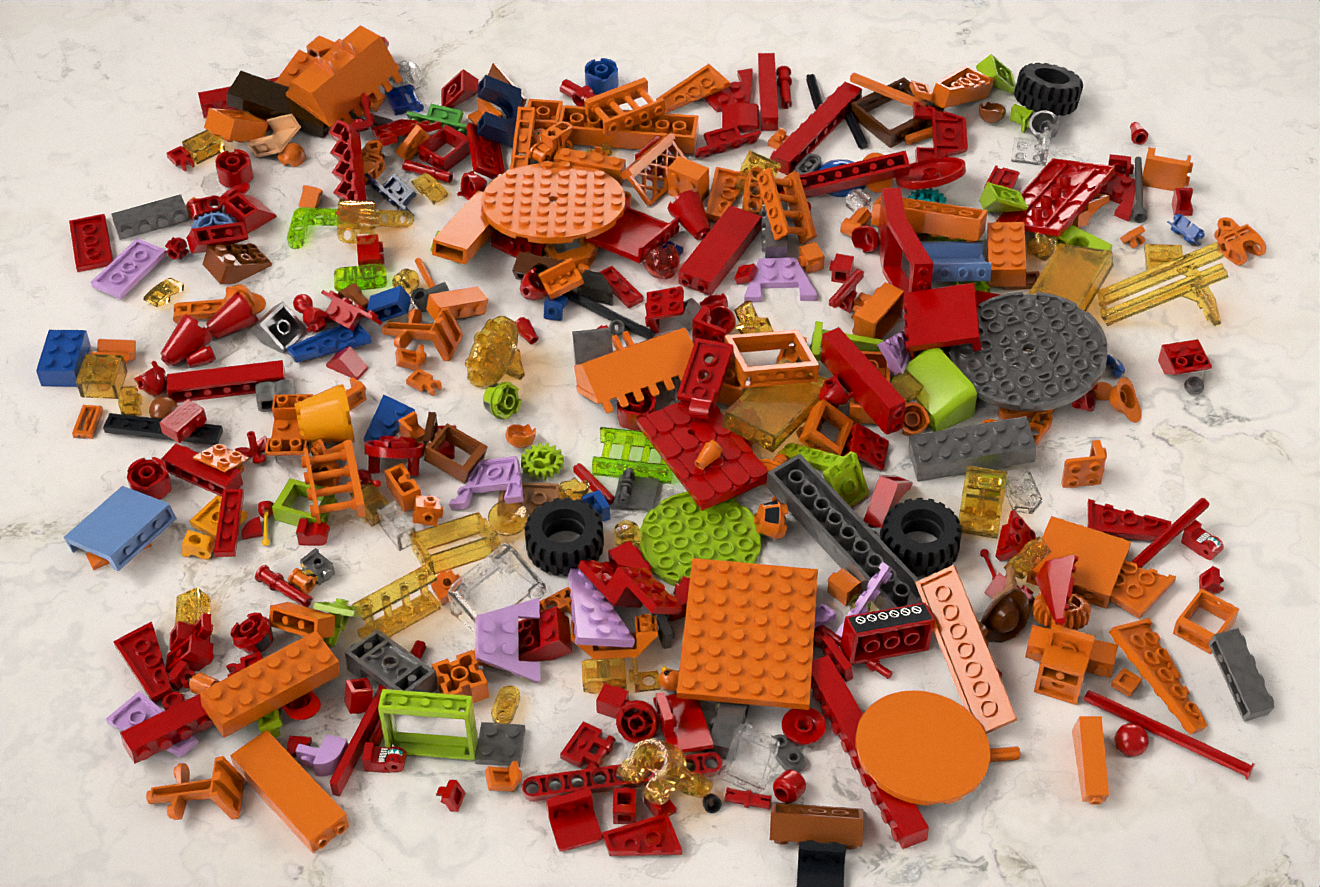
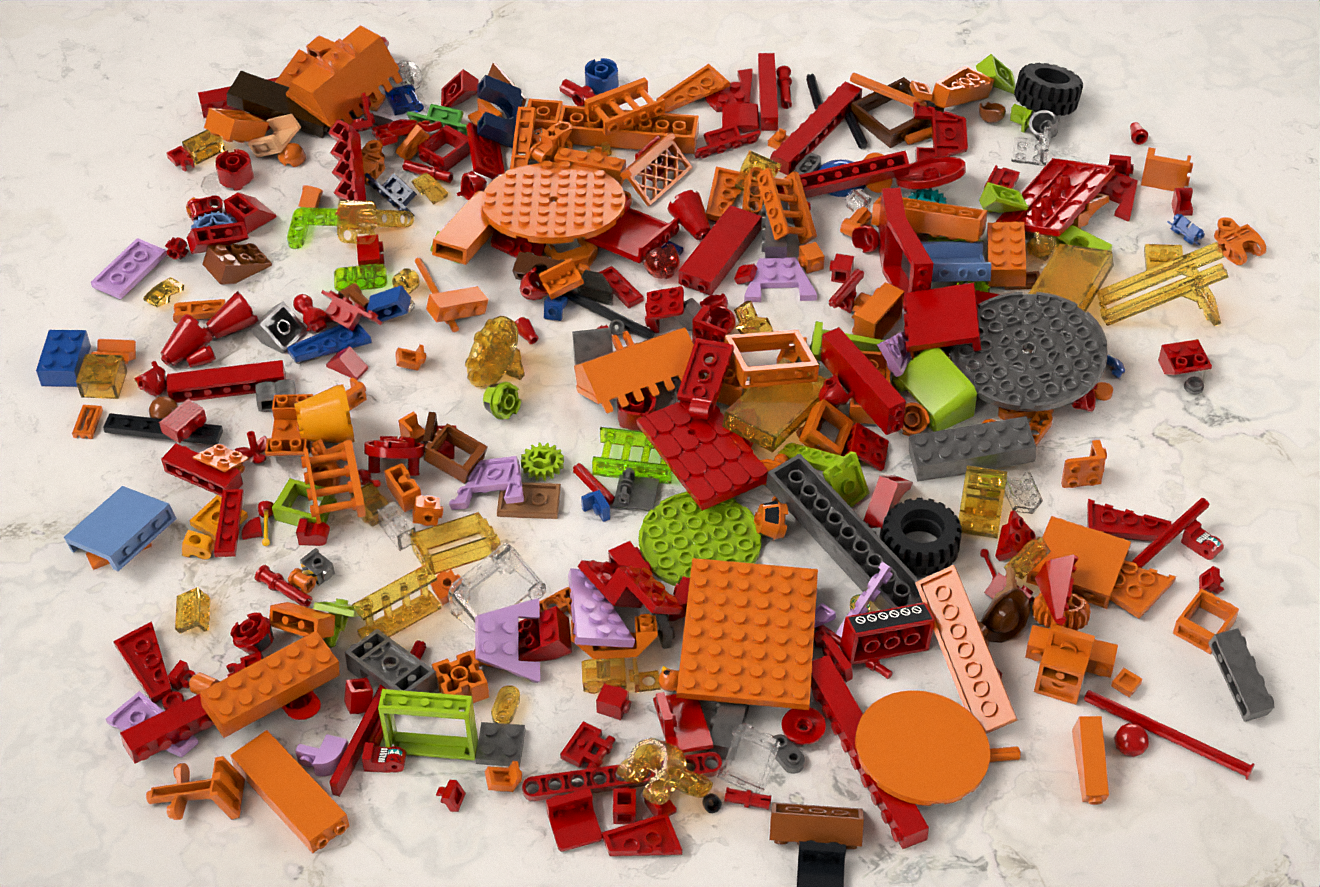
(91, 242): red tile -> none
(130, 401): clear yellow brick -> none
(149, 477): red brick -> none
(150, 216): flat silver brick -> none
(182, 630): red brick -> none
(192, 650): red slope -> none
(240, 188): red dish -> none
(255, 300): orange piece -> none
(271, 723): lime hinge -> none
(294, 741): red tile -> none
(386, 419): blue wing -> none
(420, 295): dark grey piece -> none
(422, 380): orange plate -> none
(444, 332): orange piece -> none
(502, 512): clear yellow dish -> none
(520, 436): orange hair -> none
(558, 517): black tyre -> none
(573, 489): clear yellow hair -> none
(627, 531): clear yellow head -> none
(637, 721): red cone -> none
(688, 175): orange brick -> none
(709, 453): orange cone -> none
(789, 786): red head -> none
(843, 586): orange brick -> none
(907, 386): clear yellow brick -> none
(1124, 400): orange piece -> none
(1134, 235): orange tile -> none
(1140, 212): dark grey piece -> none
(1159, 670): orange wing -> none

